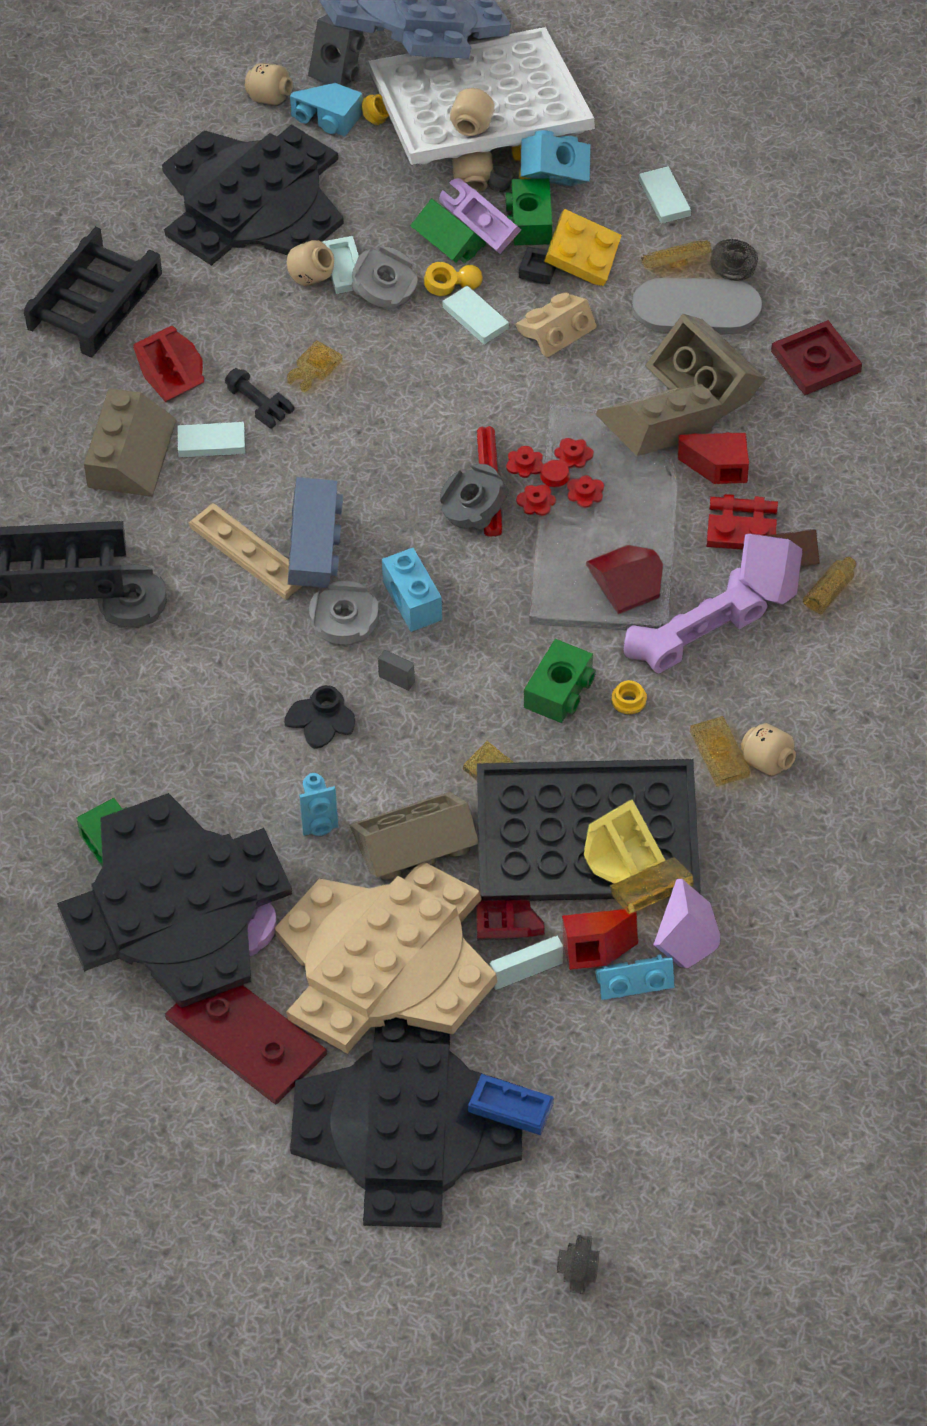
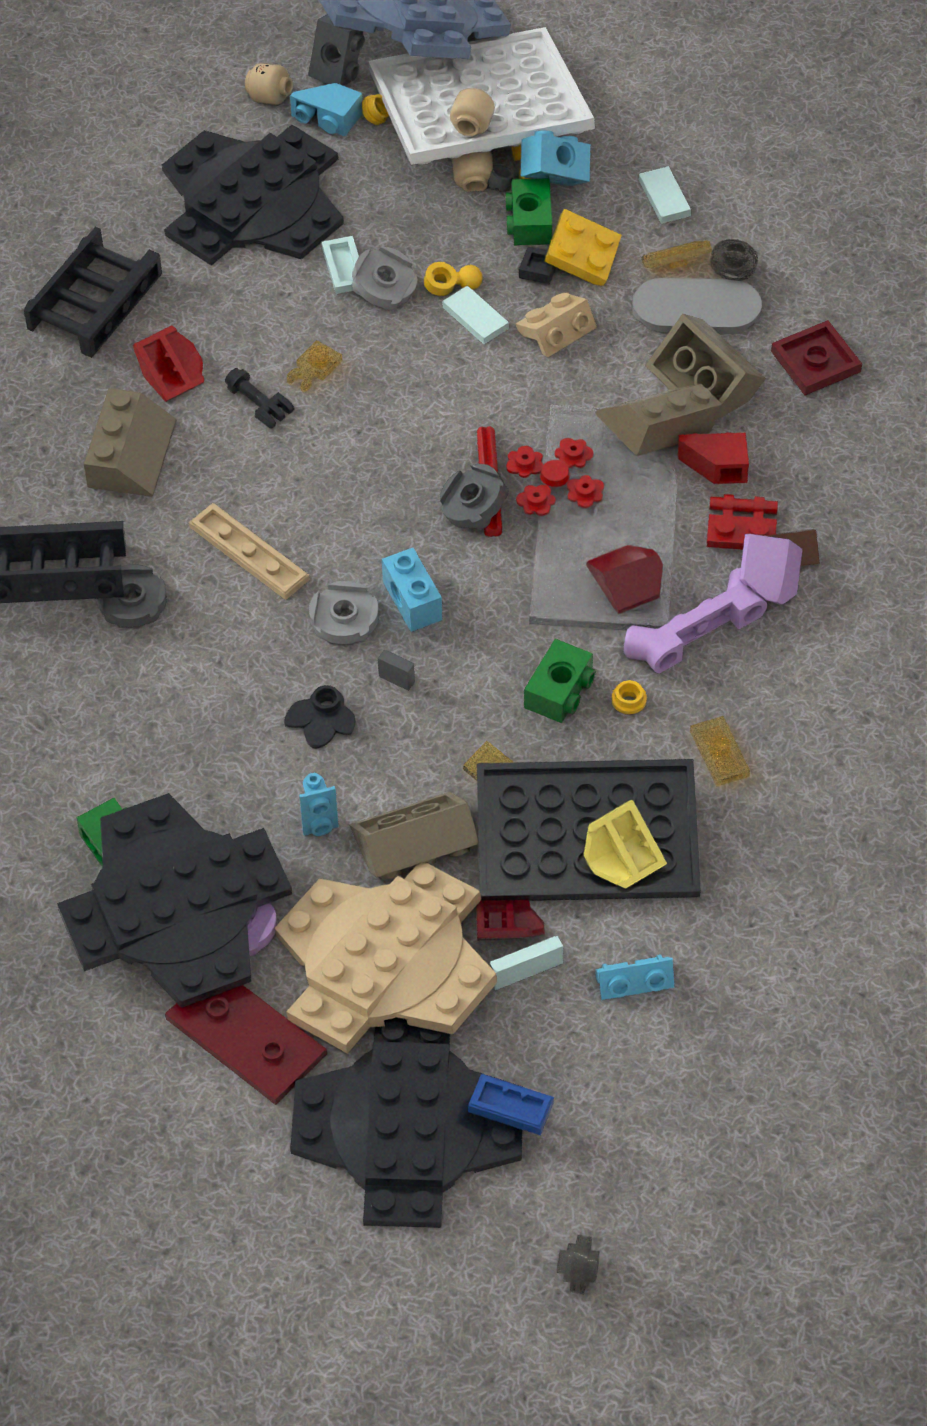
(211, 439): light aqua tile -> none
(310, 263): tan head -> none
(314, 532): sand blue wedge -> none
(447, 232): green hinge -> none
(480, 216): lavender plate -> none
(598, 937): red slope -> none
(650, 885): clear yellow plate -> none
(687, 927): lavender slope -> none
(768, 749): tan head -> none
(830, 585): clear yellow cylinder -> none

